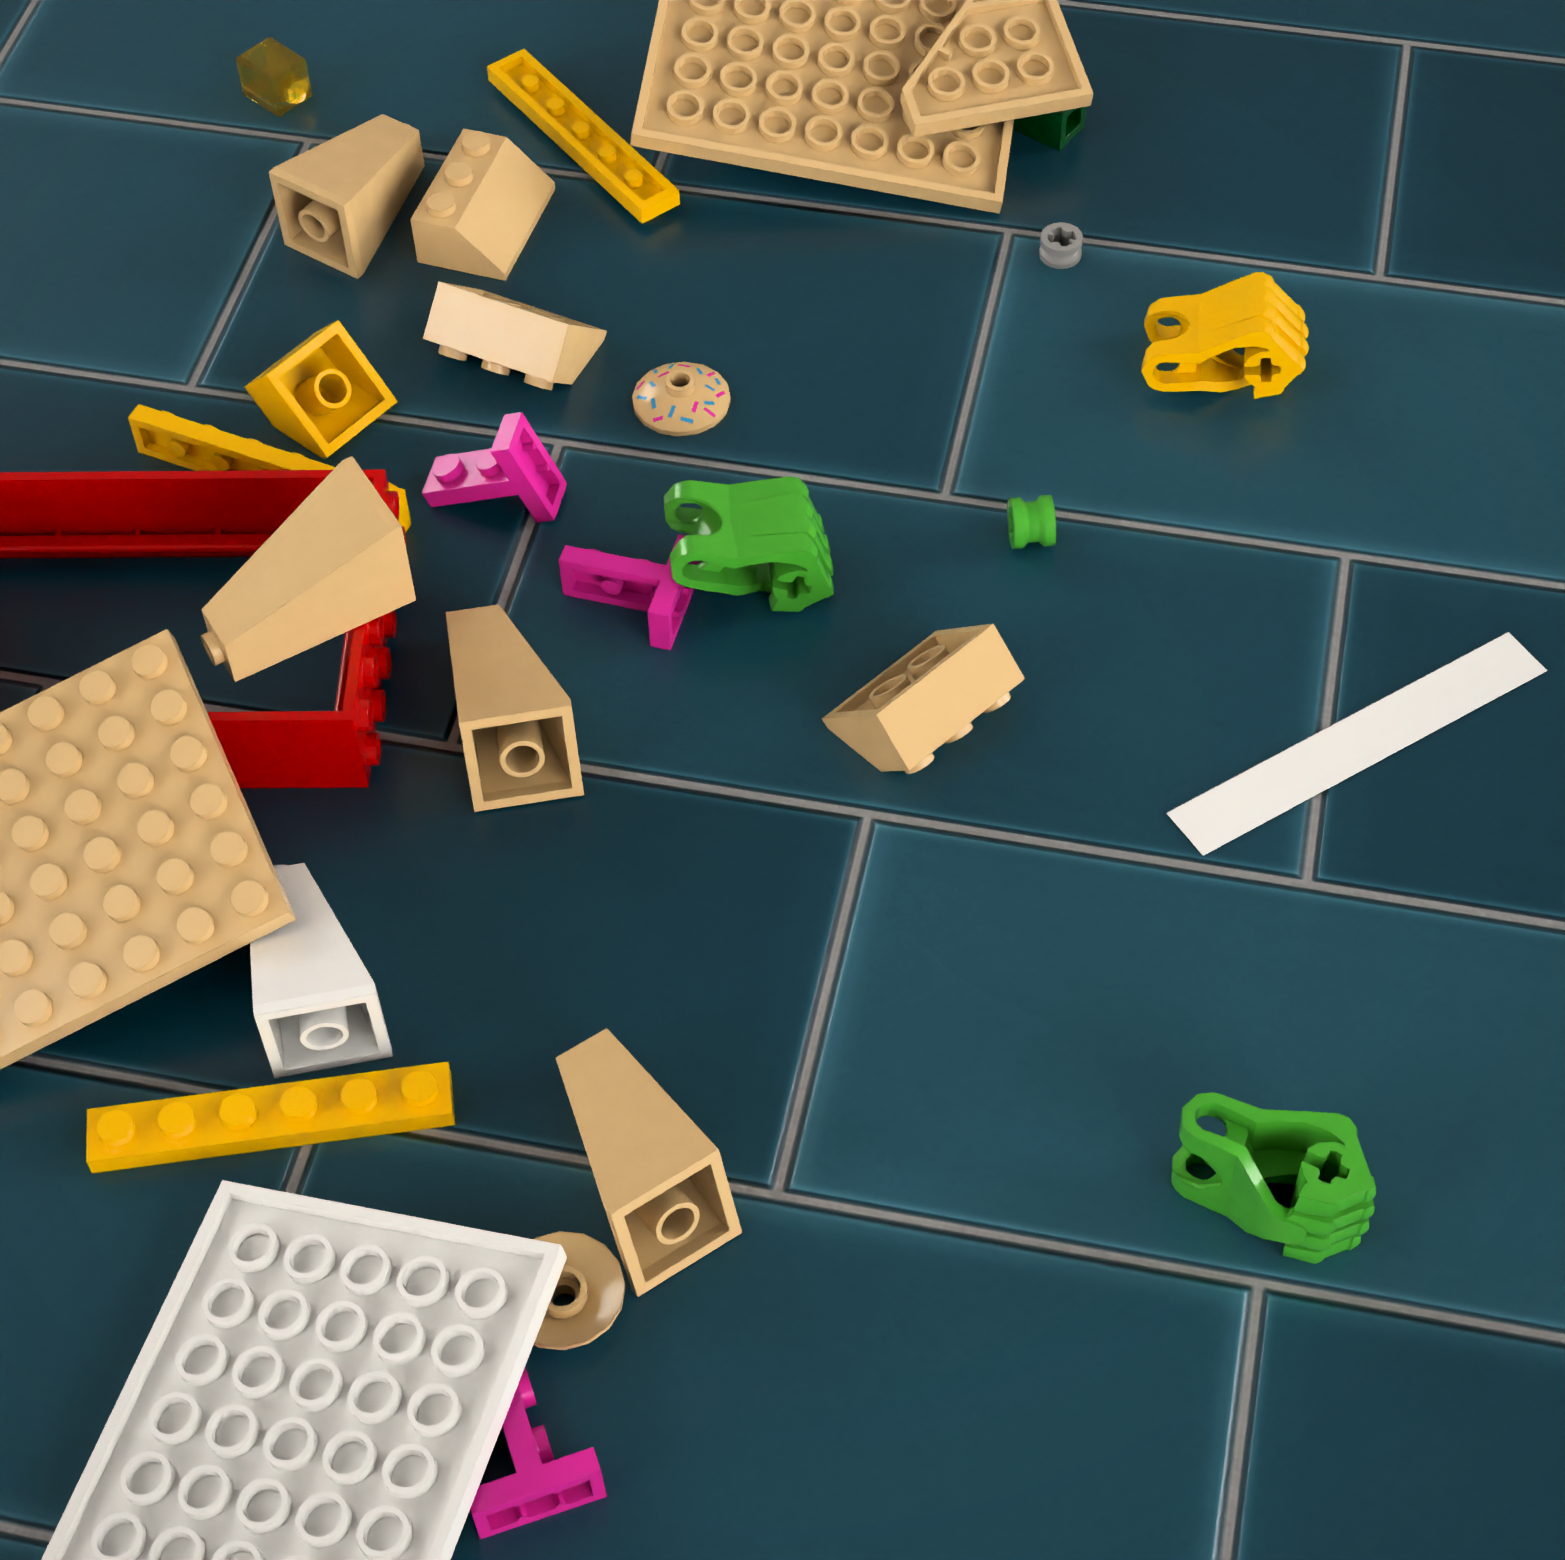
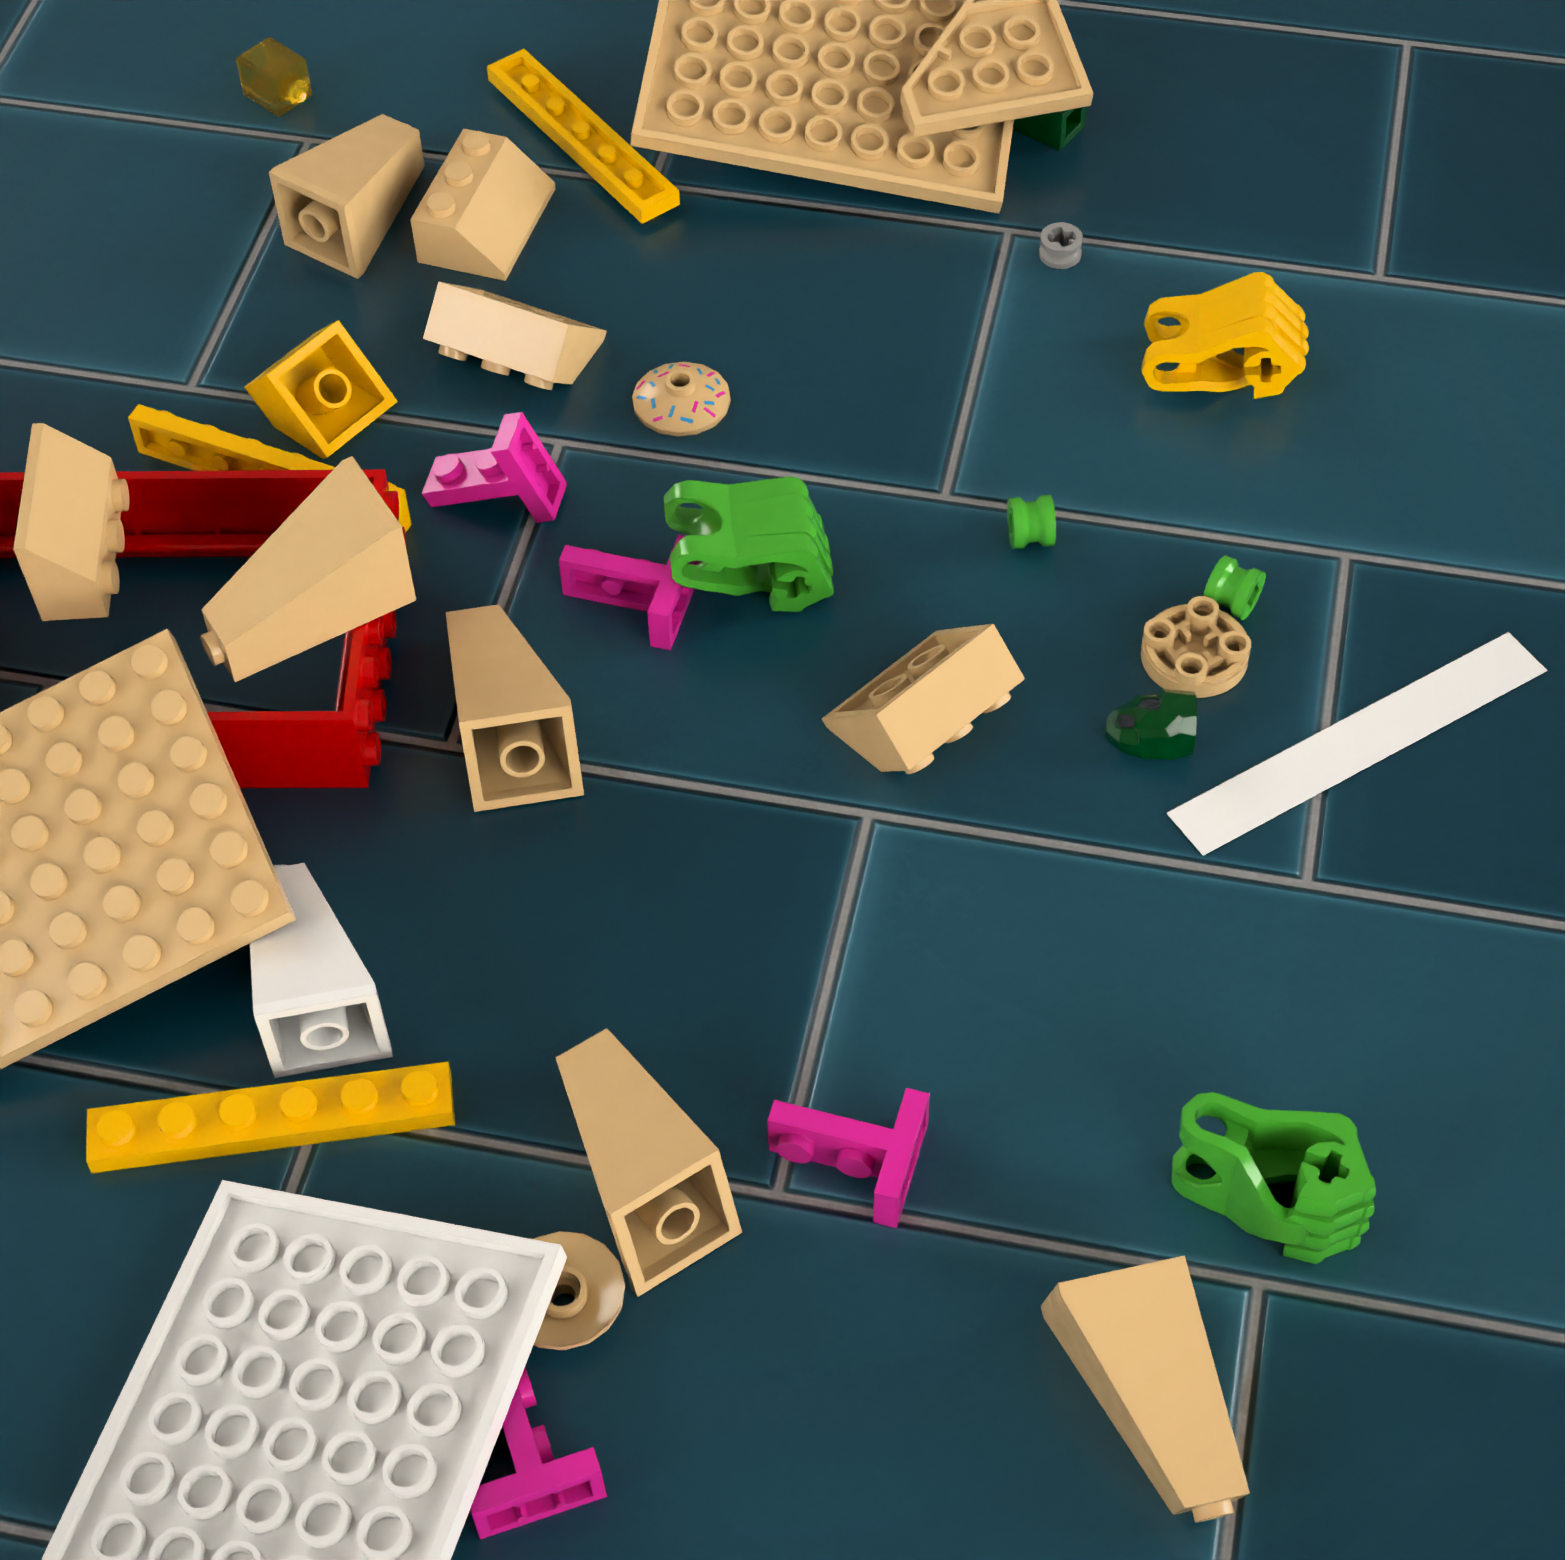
(70, 526): none -> tan slope
(857, 1147): none -> dark pink bracket
(1154, 1374): none -> tan slope
(1155, 725): none -> dark green rock
(1195, 648): none -> tan tile
(1235, 586): none -> bright green wheel

